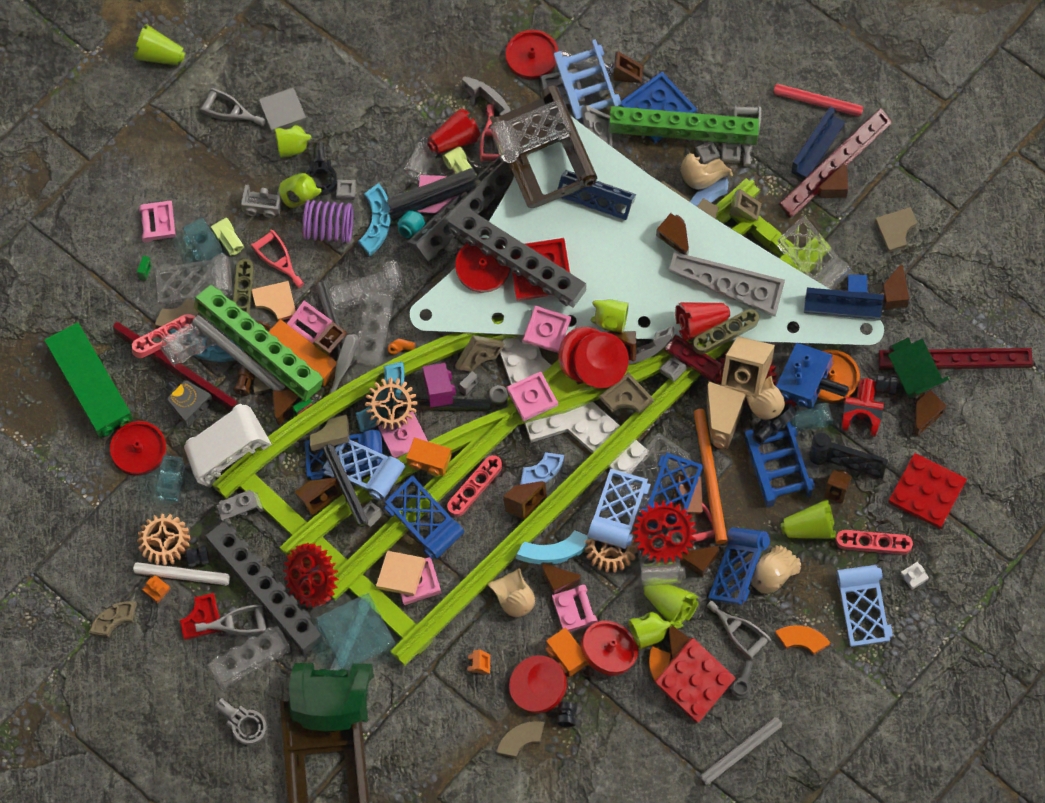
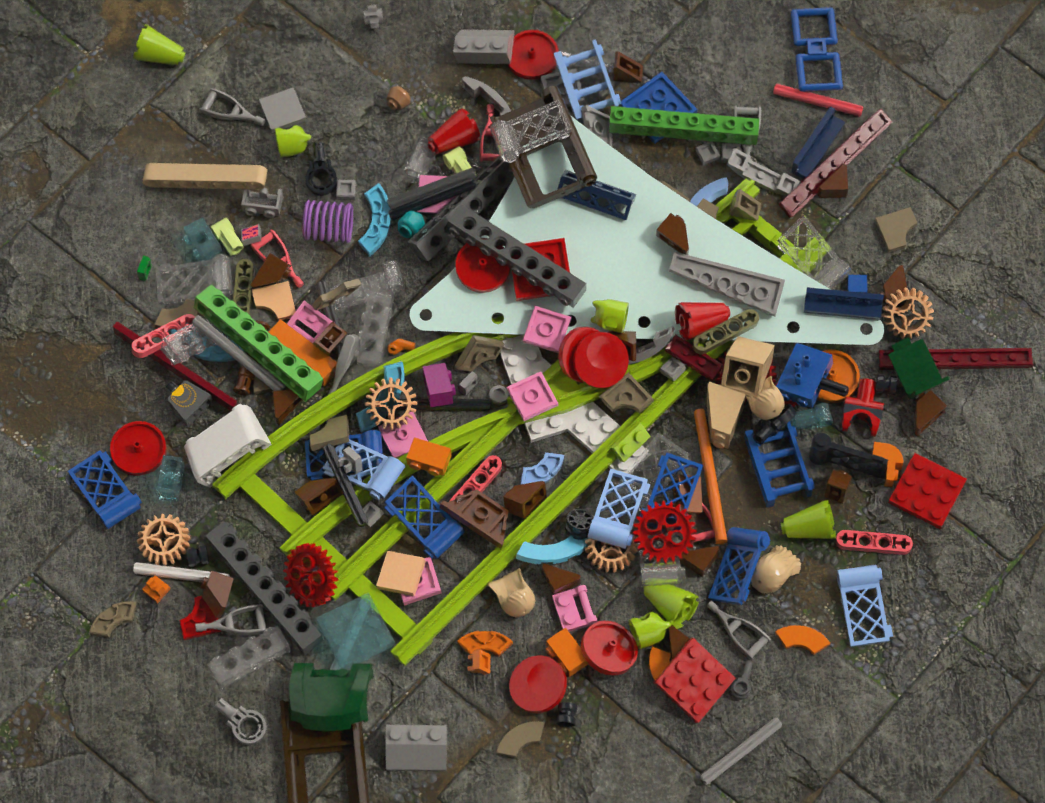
(88, 380): green brick -> none
(113, 510): none -> blue piece
(163, 221): bright pink plate -> none
(205, 176): none -> tan beam
(216, 592): none -> reddish brown slope
(238, 505): light grey window -> none
(251, 234): none -> tile
(271, 272): none -> reddish brown slope
(301, 406): green tile -> none
(302, 186): lime piece -> none
(329, 298): none -> dark tan tile
(351, 461): none -> light grey tile
(373, 16): none -> light grey gear
(398, 98): none -> medium nougat cone
(416, 747): none -> light grey slope
(479, 515): none -> reddish brown wing
(484, 46): none -> light grey slope
(485, 641): none -> orange tile
(578, 524): none -> black wheel
(630, 441): none -> lime plate
(703, 175): tan piece -> none
(763, 177): none -> light grey slope
(816, 49): none -> blue bar
(895, 460): none -> orange brick
(909, 305): none -> light nougat gear
(914, 575): white tile -> none

